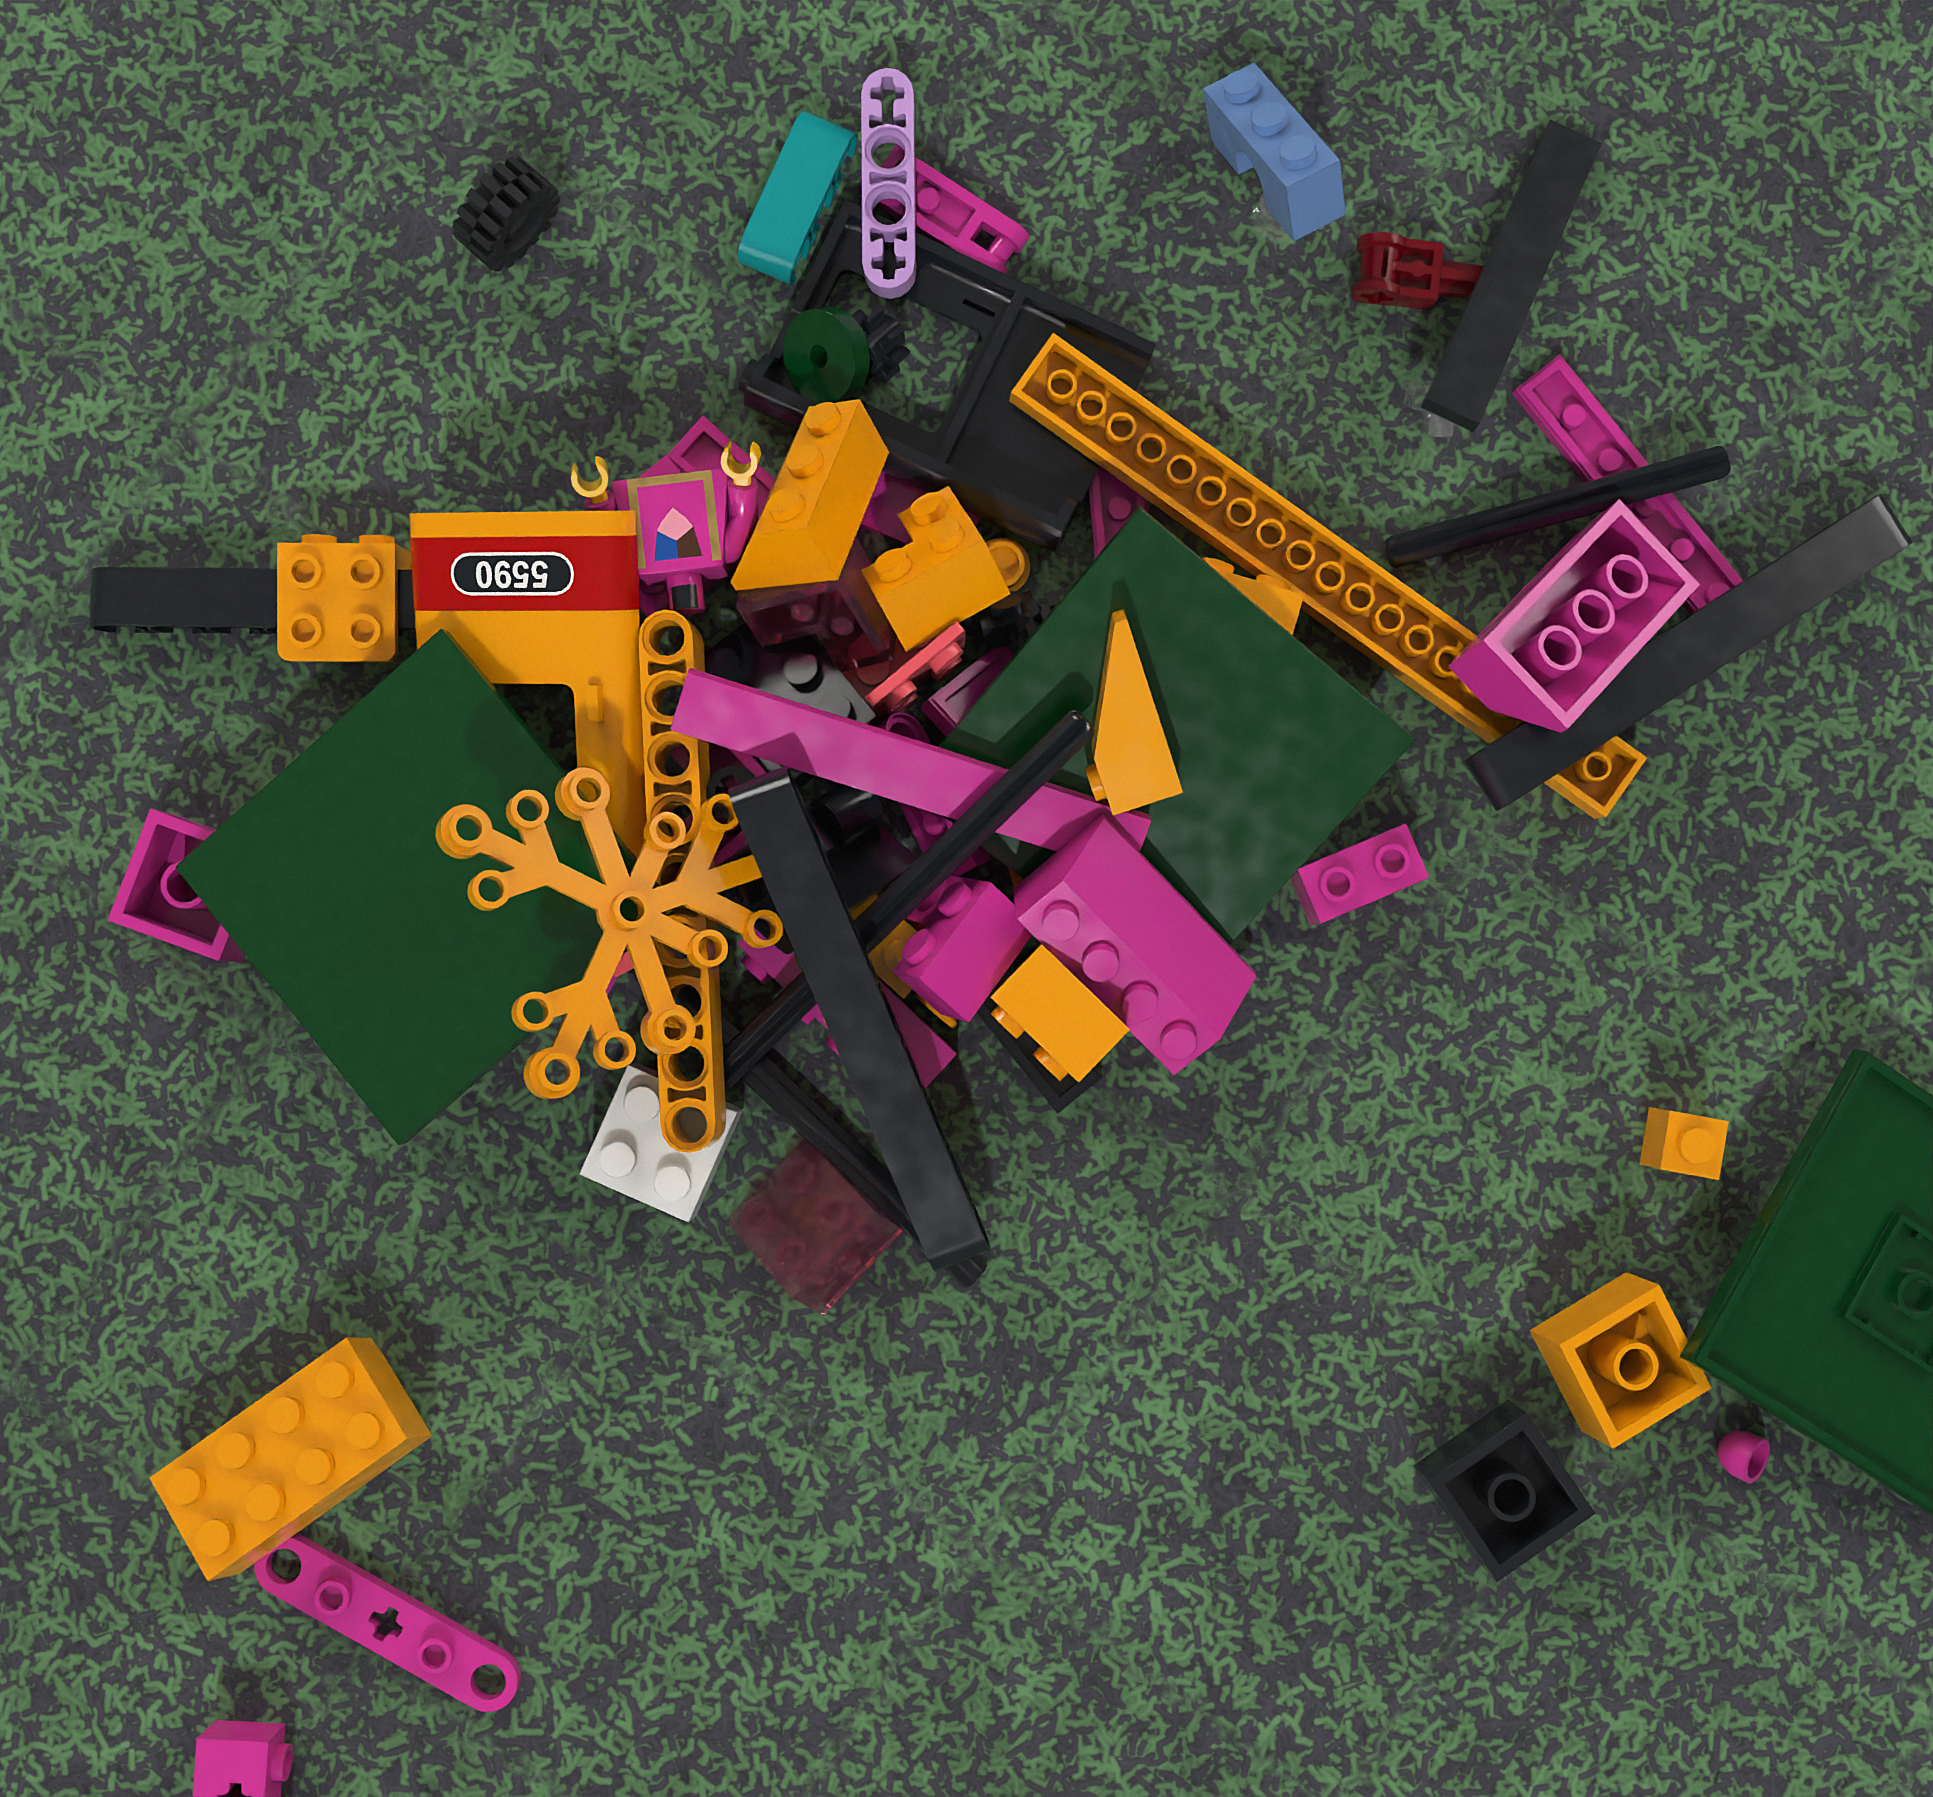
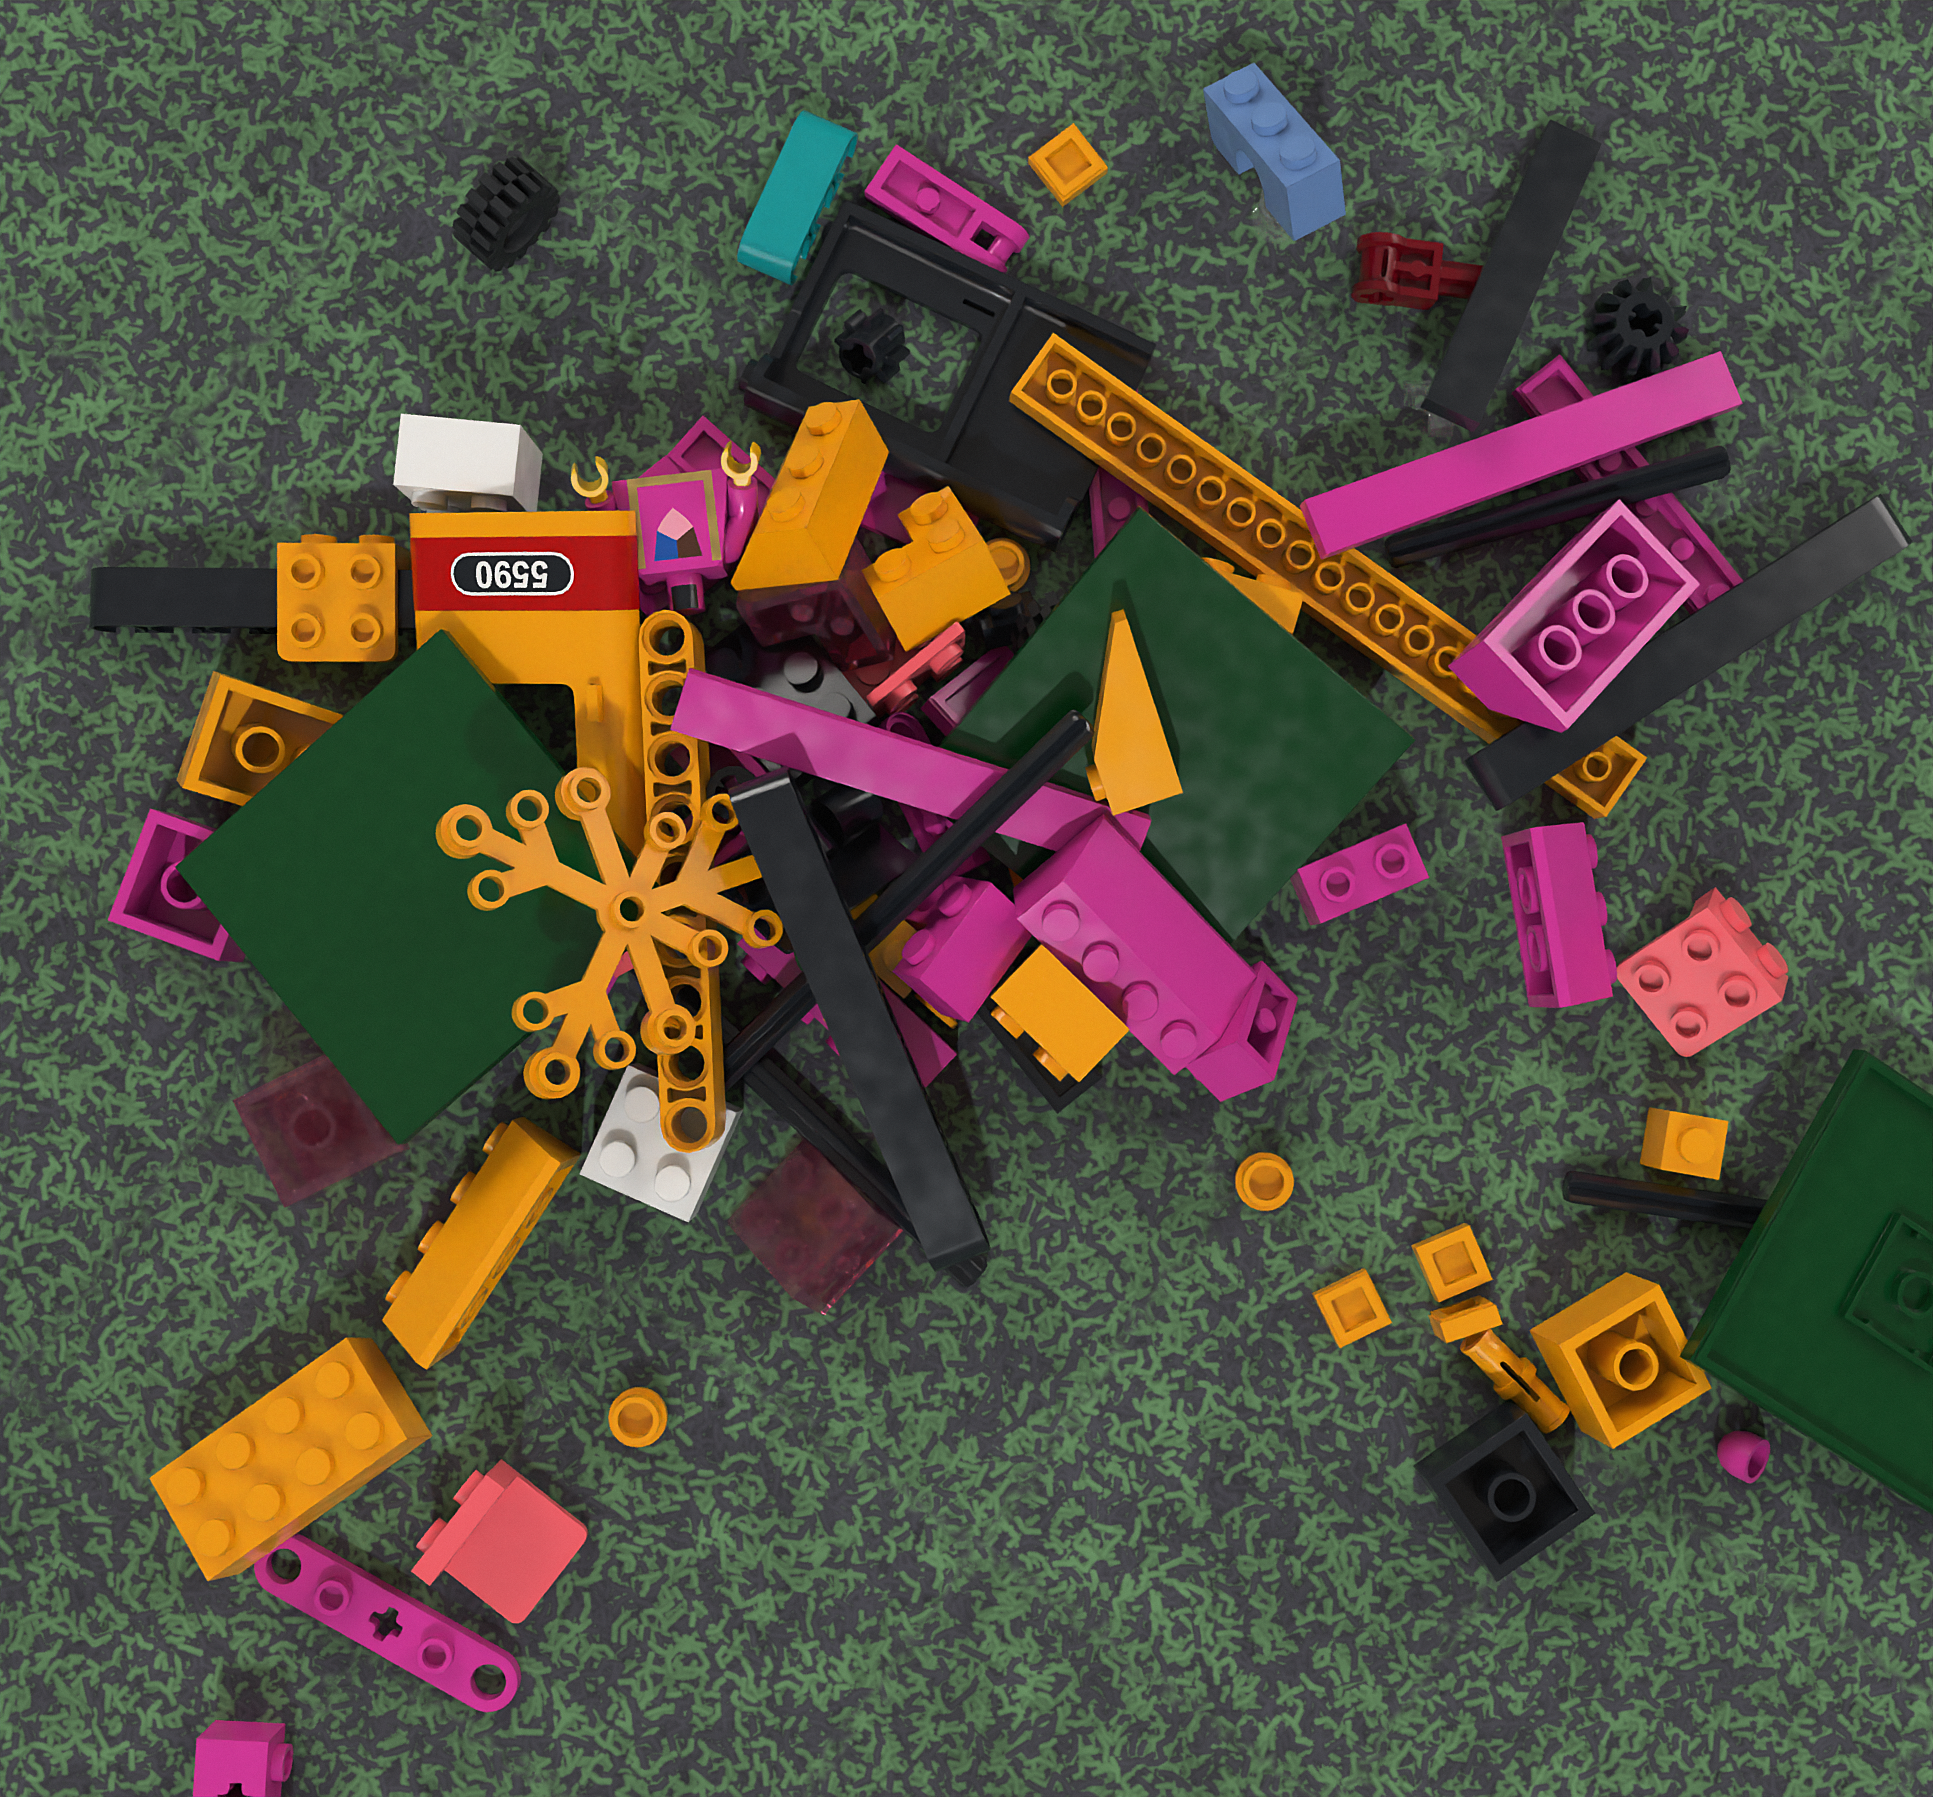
(247, 738): none -> light orange slope
(313, 1131): none -> clear pink brick
(466, 465): none -> white brick
(478, 1239): none -> light orange slope
(502, 1541): none -> coral bracket
(638, 1417): none -> light orange plate
(846, 348): dark green piece -> none
(890, 183): lavender beam -> none
(1067, 165): none -> light orange tile
(1252, 1041): none -> dark pink slope
(1264, 1181): none -> light orange plate
(1351, 1308): none -> light orange tile
(1451, 1262): none -> light orange plate
(1464, 1318): none -> light orange tile
(1519, 455): none -> dark pink tile
(1541, 1404): none -> light orange pin
(1559, 915): none -> dark pink slope
(1635, 348): none -> black gear
(1661, 1199): none -> black axle
(1705, 975): none -> coral bracket

